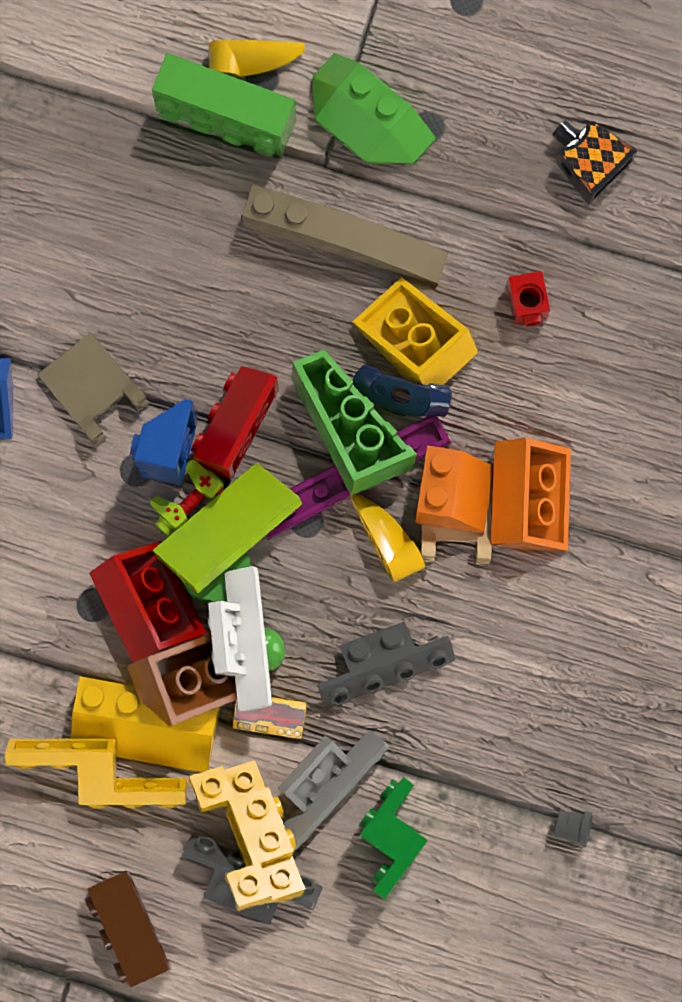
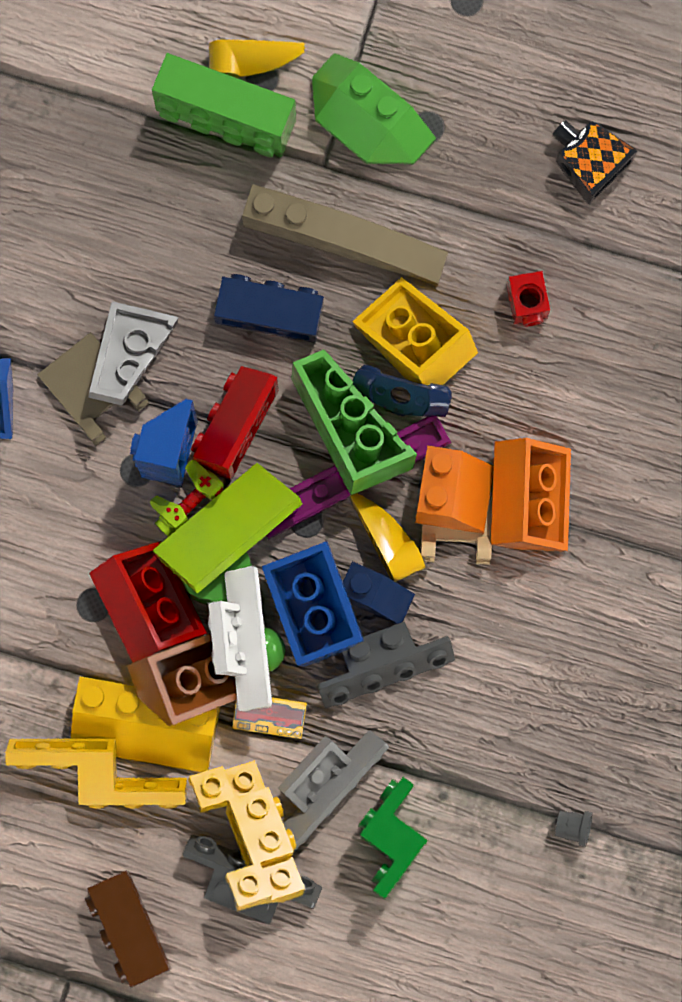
(127, 349): none -> light grey wing
(269, 308): none -> dark blue brick
(312, 604): none -> blue slope
(377, 593): none -> dark blue slope

